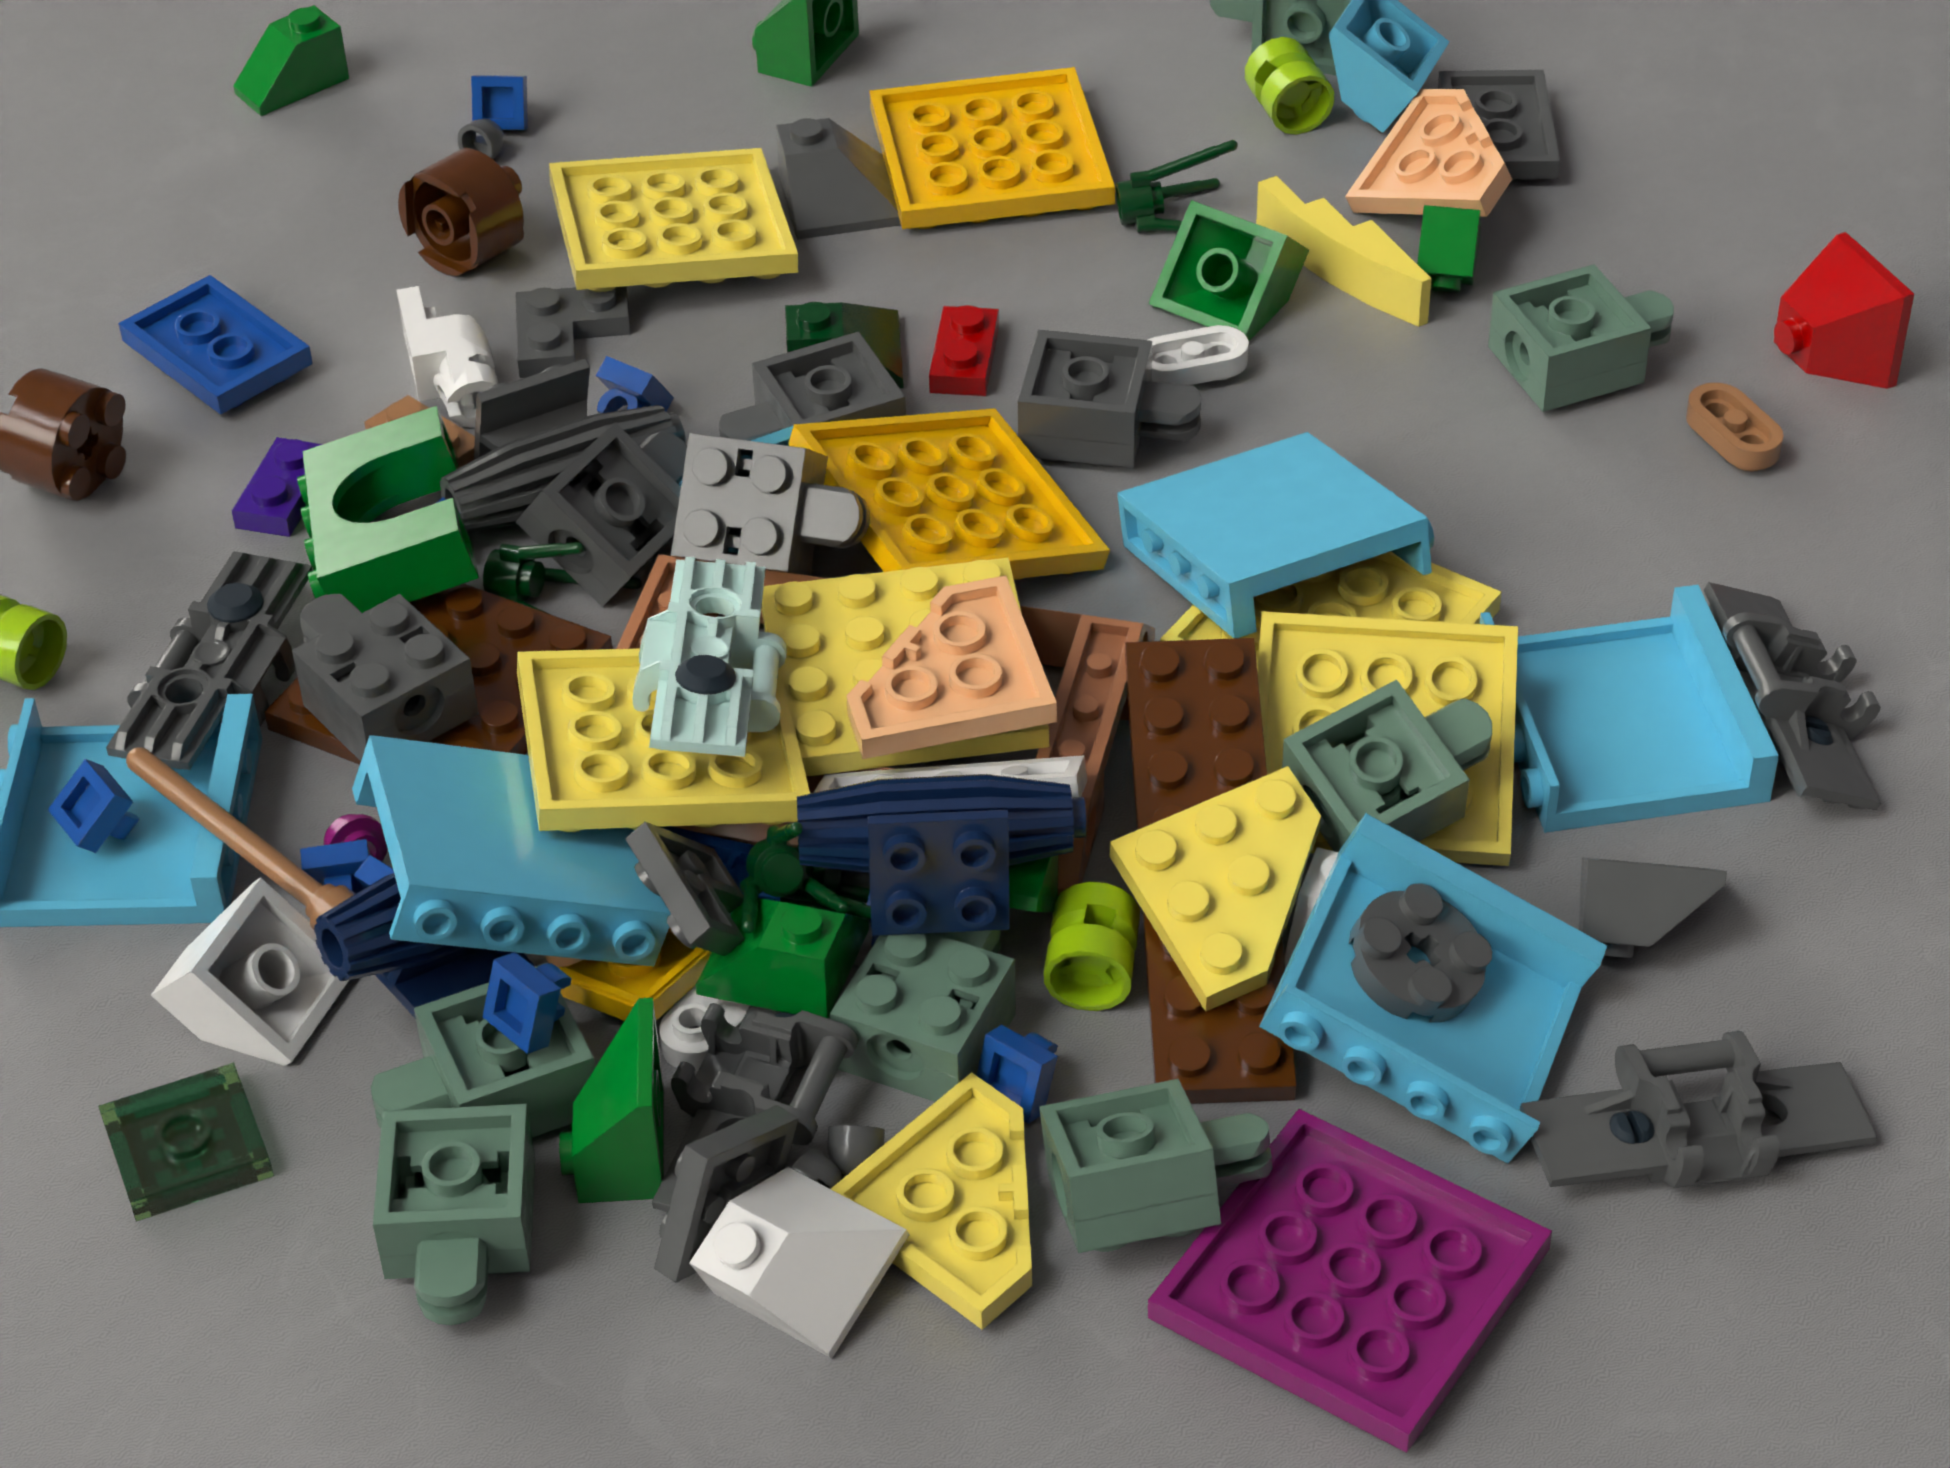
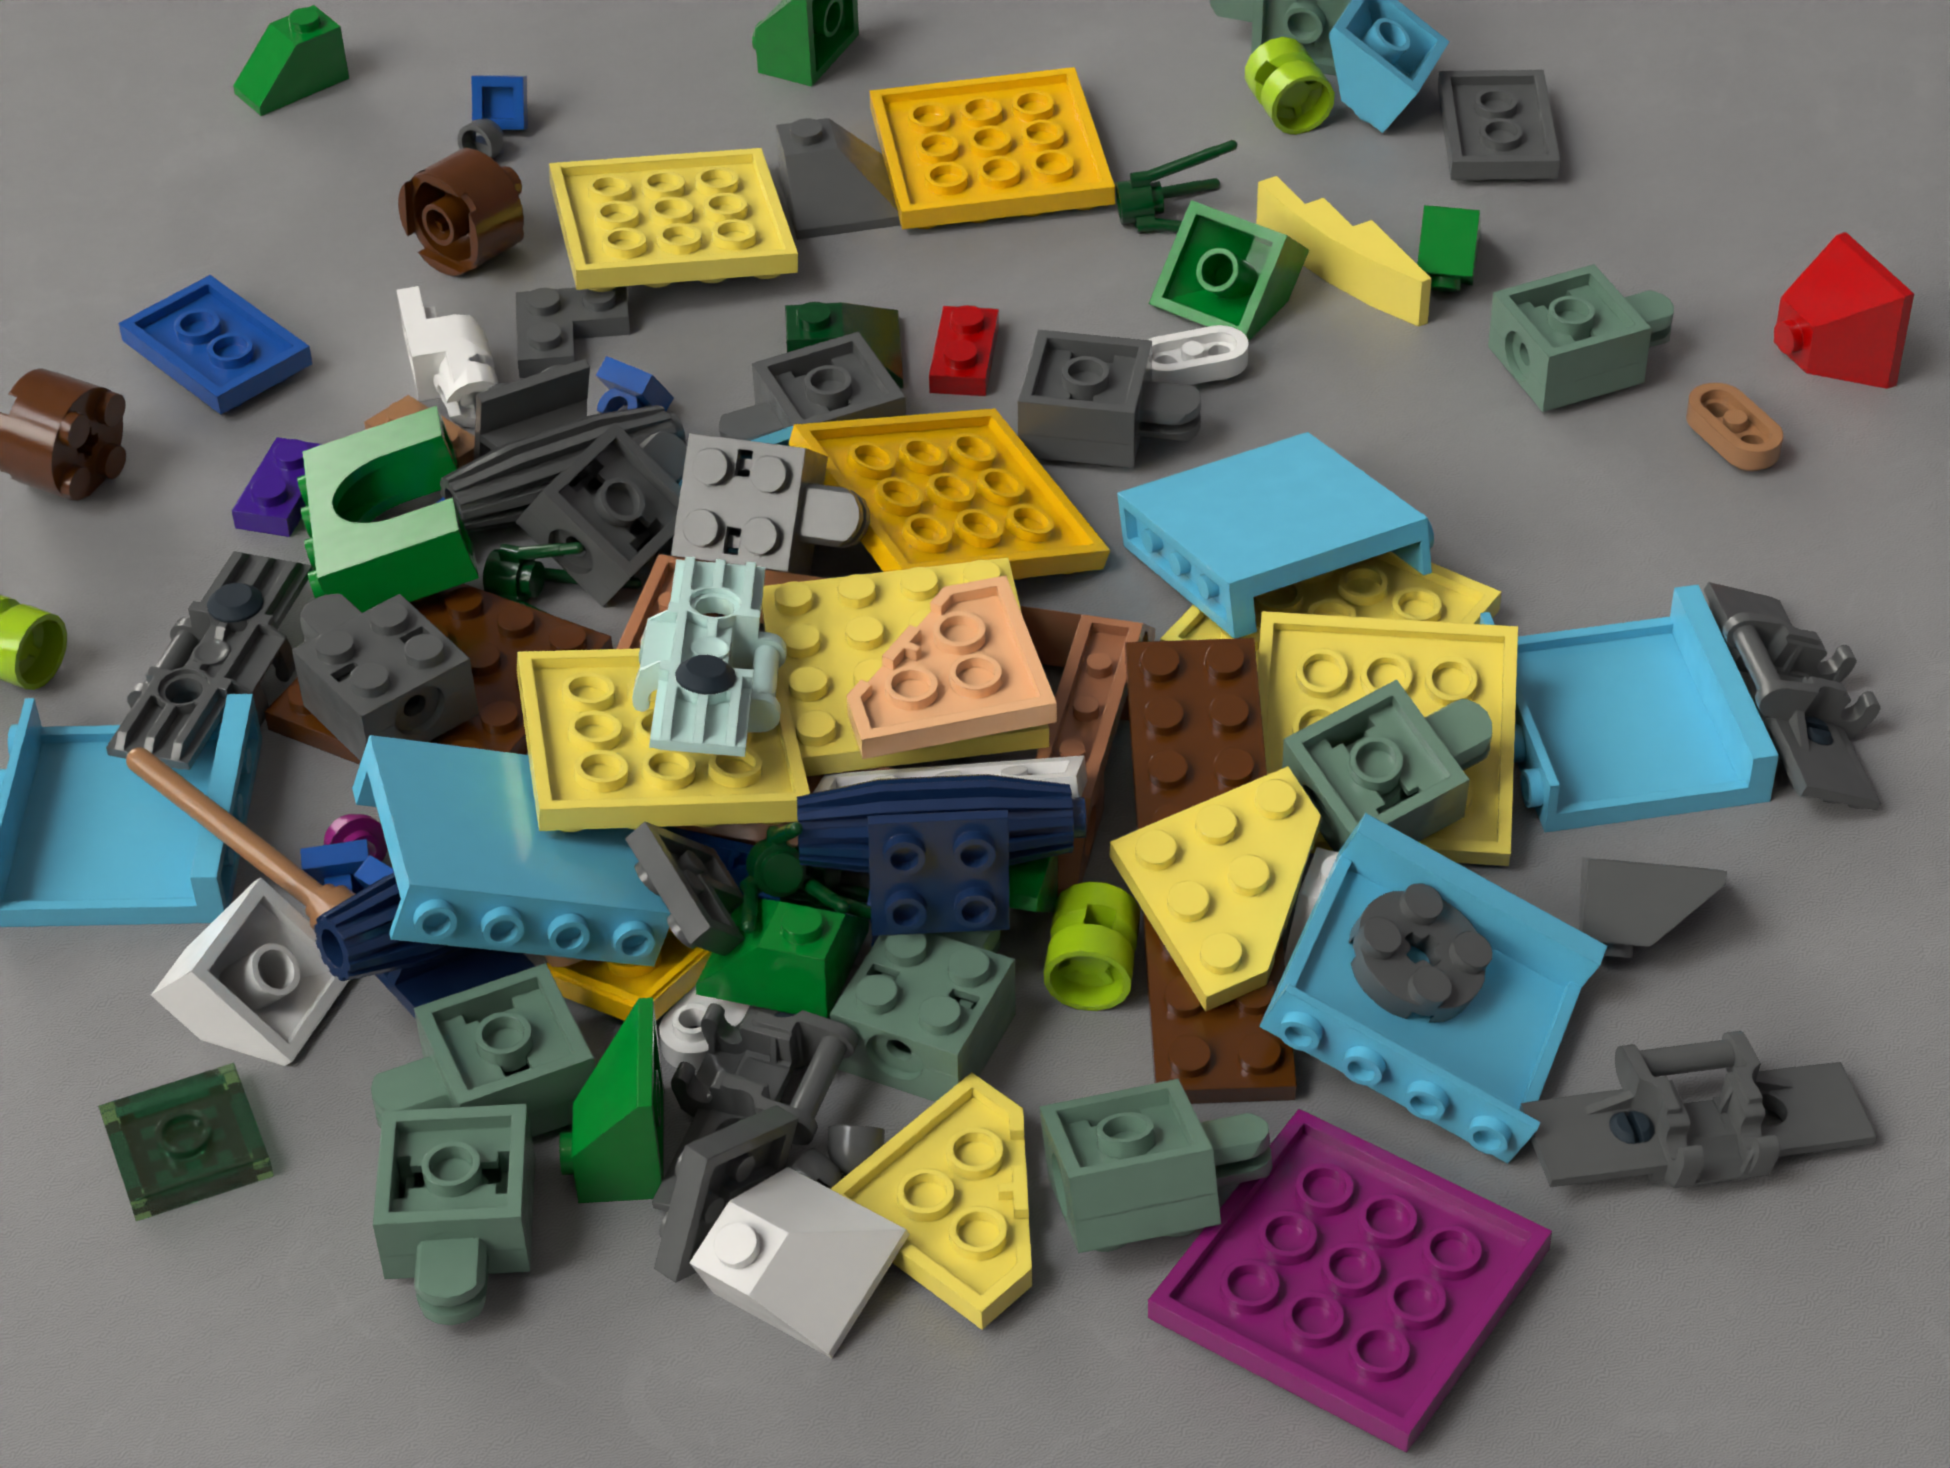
(93, 807): blue tile -> none
(524, 1000): blue tile -> none
(1019, 1067): blue tile -> none
(1433, 159): light nougat plate -> none

